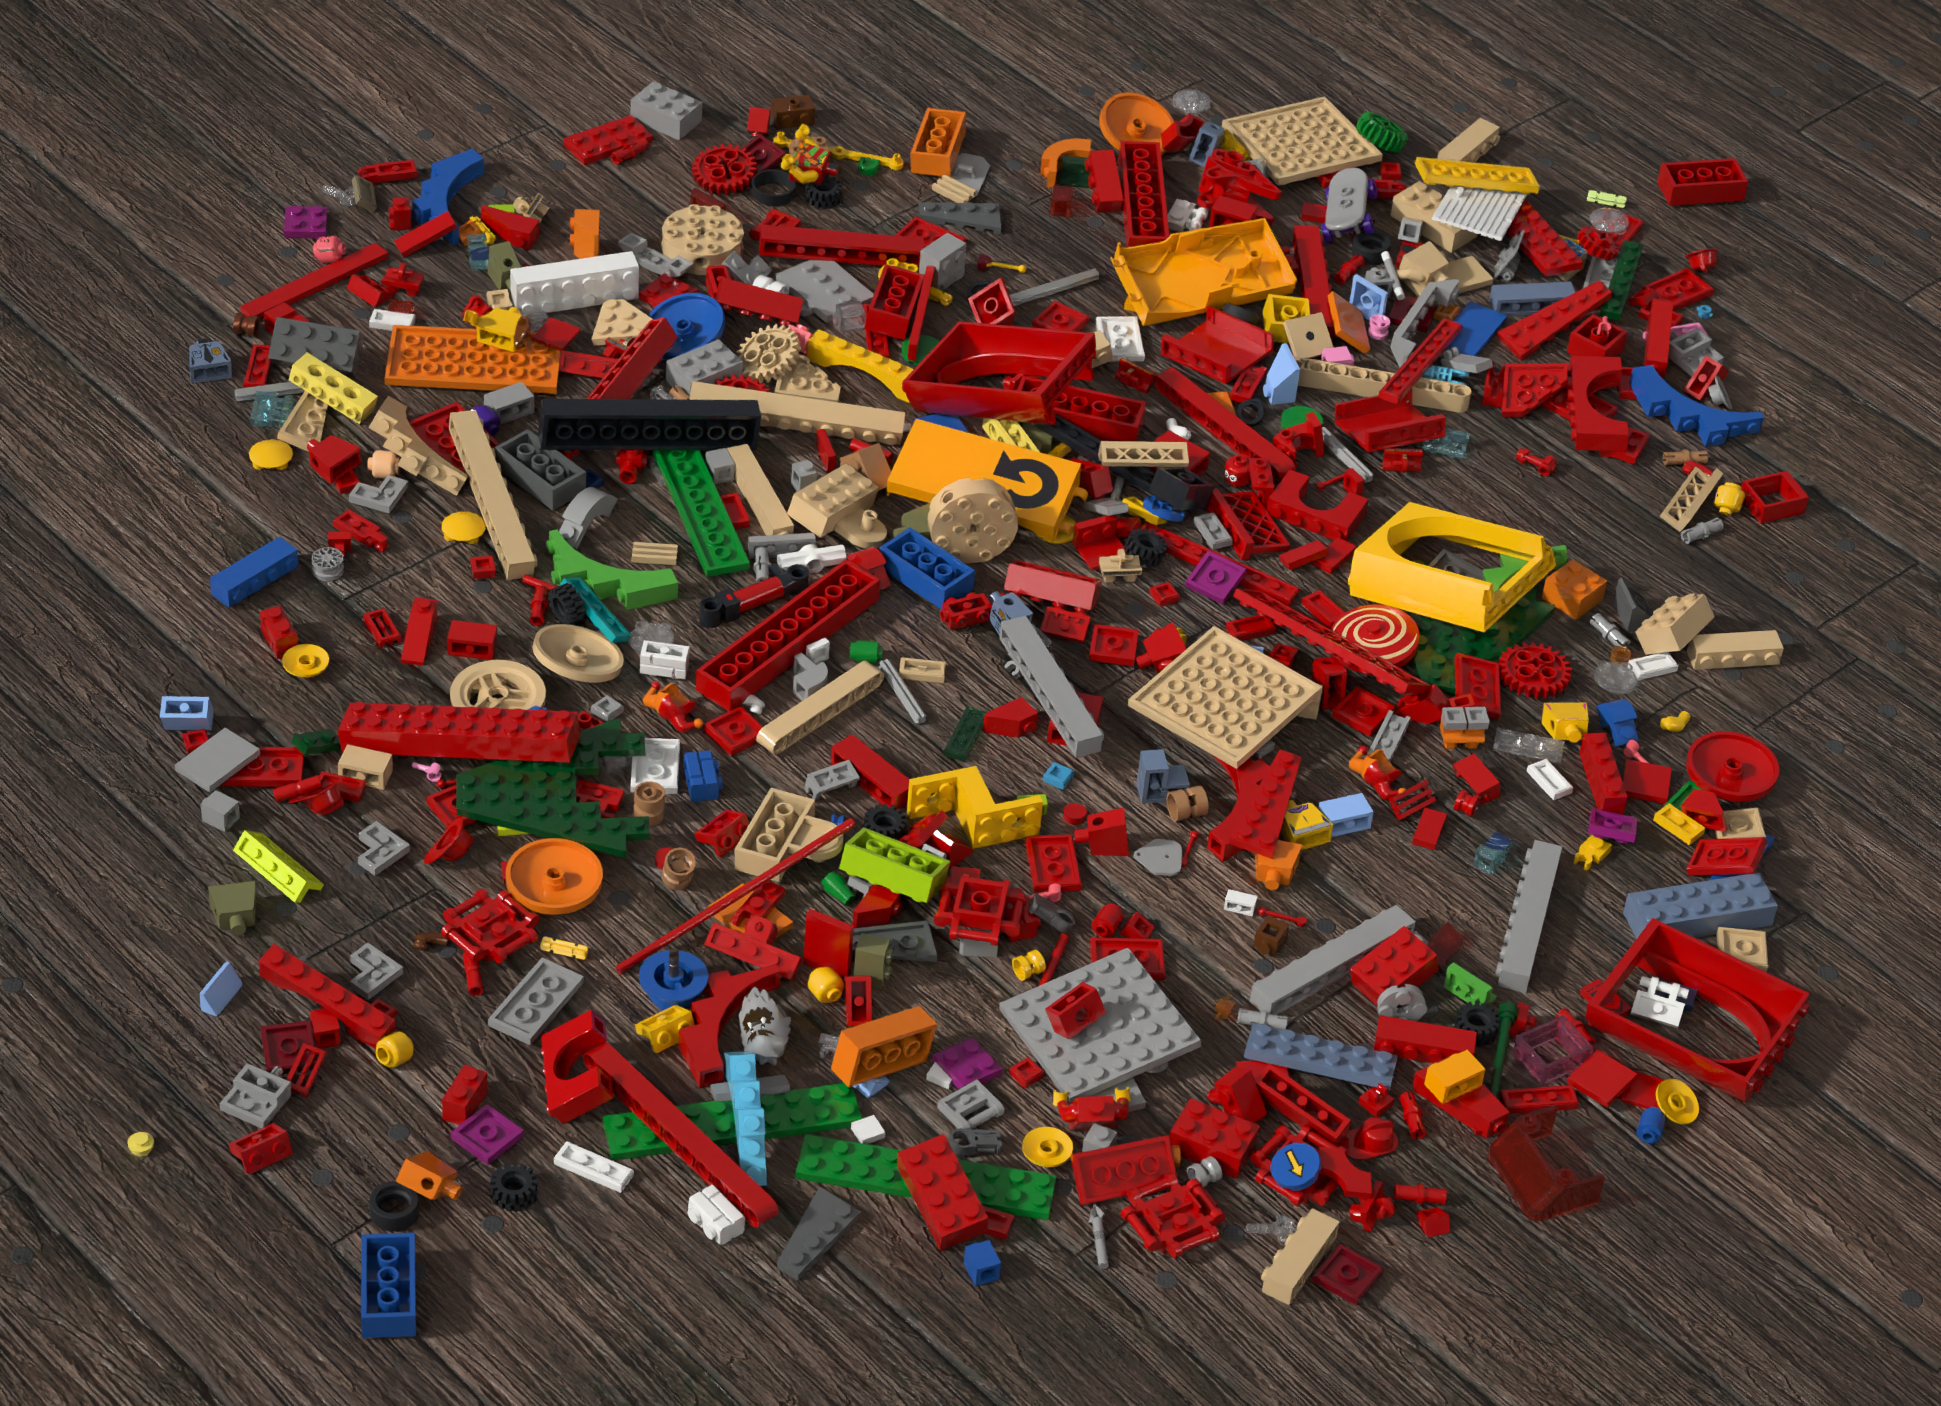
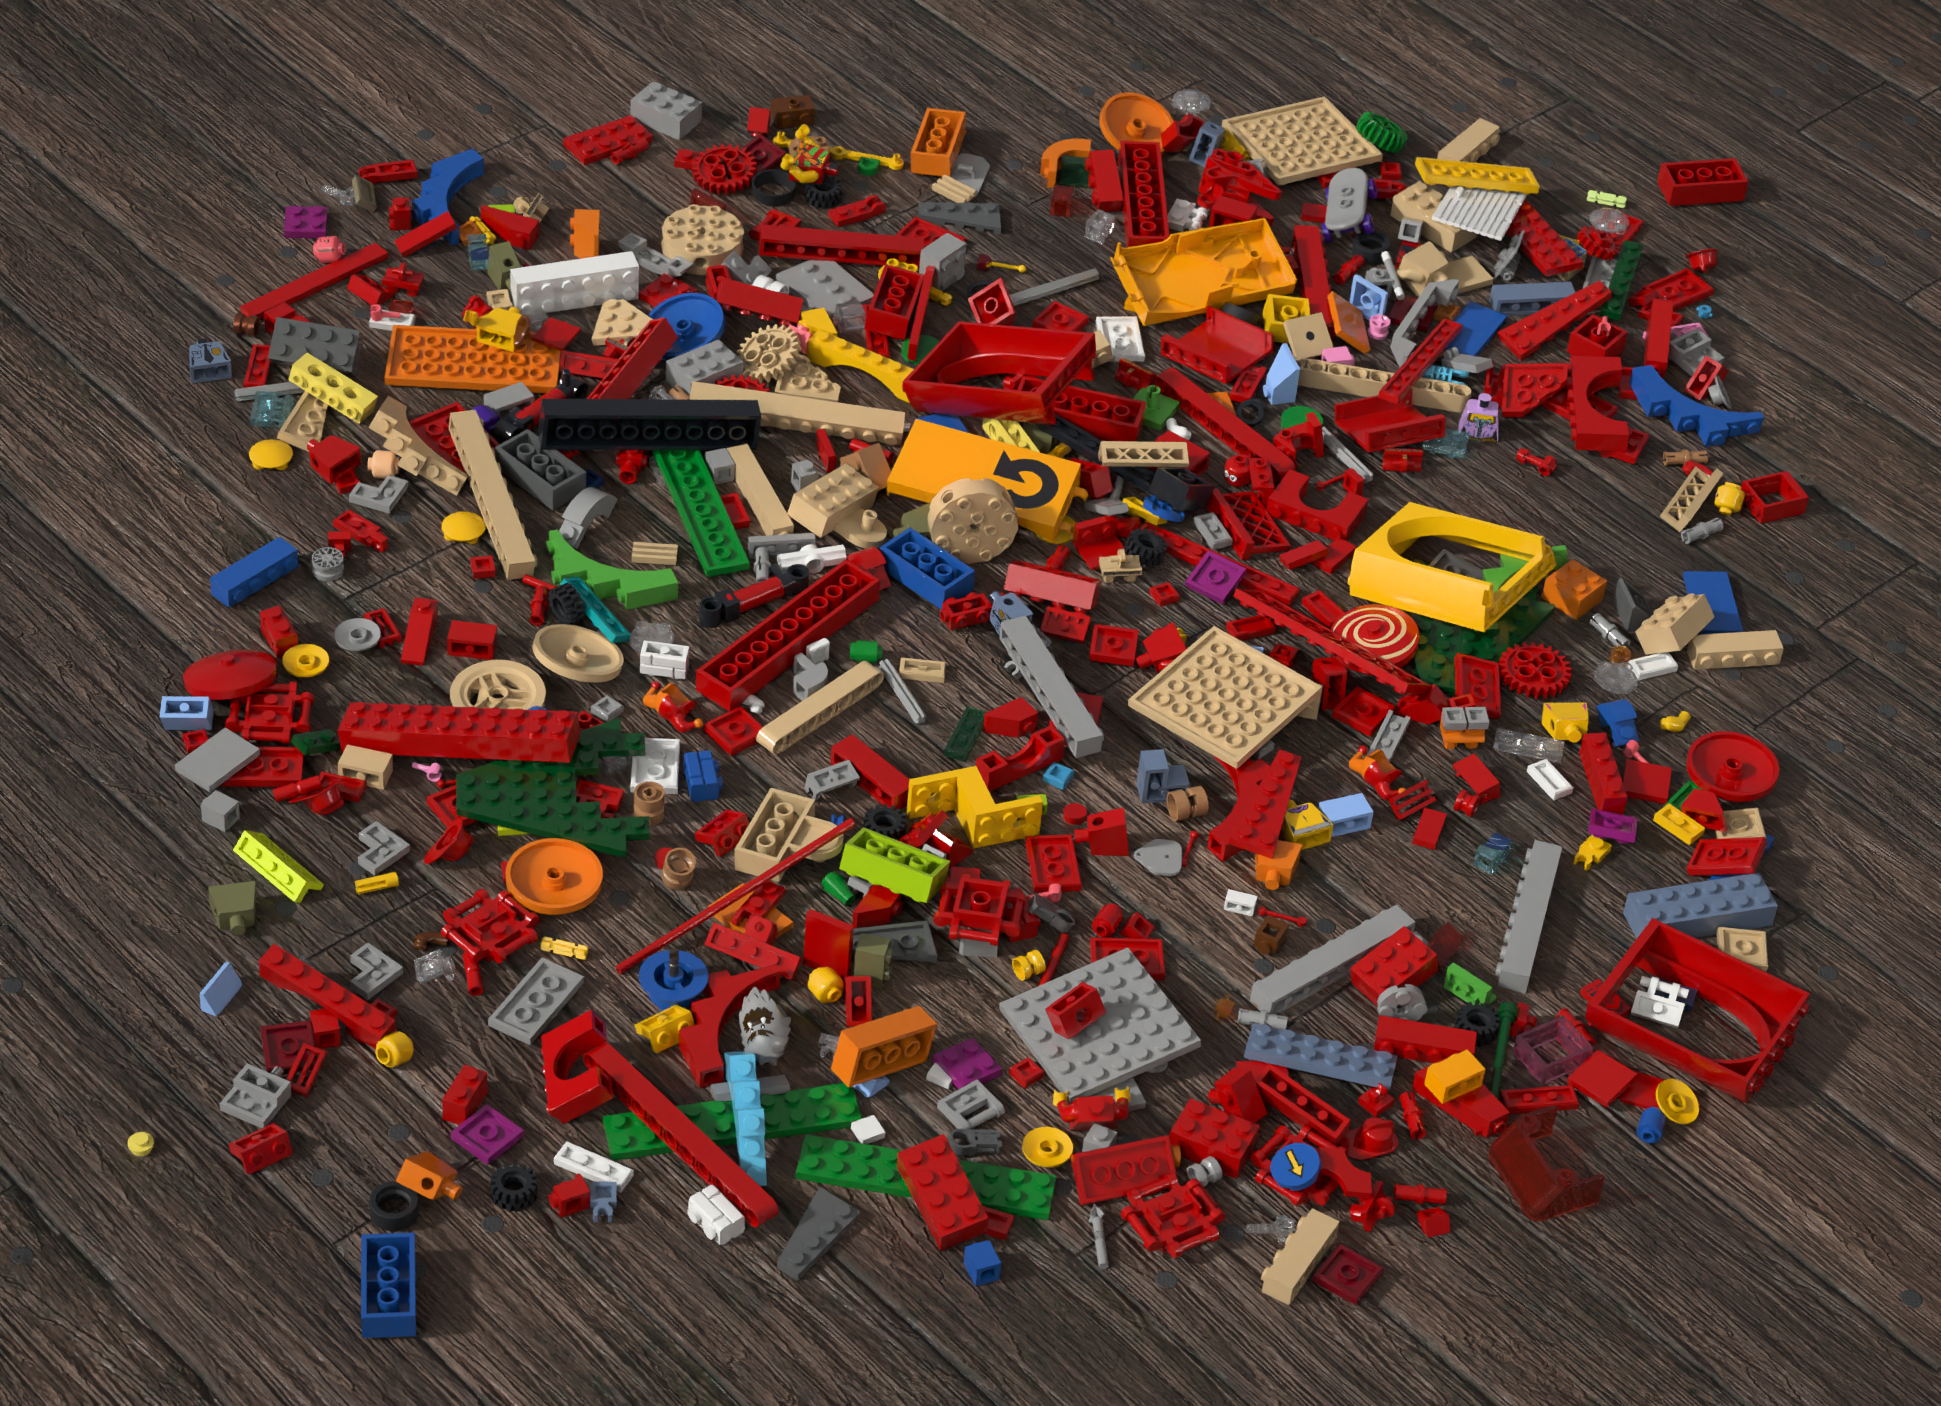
(230, 674): none -> red dish
(271, 715): none -> red brick
(357, 634): none -> light grey dish
(376, 883): none -> yellow piece
(377, 313): none -> coral hand
(434, 965): none -> clear bracket
(520, 420): none -> black piece
(570, 1196): none -> red brick
(603, 1199): none -> sand blue plate
(685, 158): none -> red plate
(817, 319): none -> yellow slope
(857, 211): none -> red hinge
(1041, 750): none -> red arch
(1057, 559): none -> red pin
(1099, 226): none -> clear brick
(1158, 407): none -> bright green tile
(1481, 419): none -> lavender torso
(1720, 598): none -> blue tile

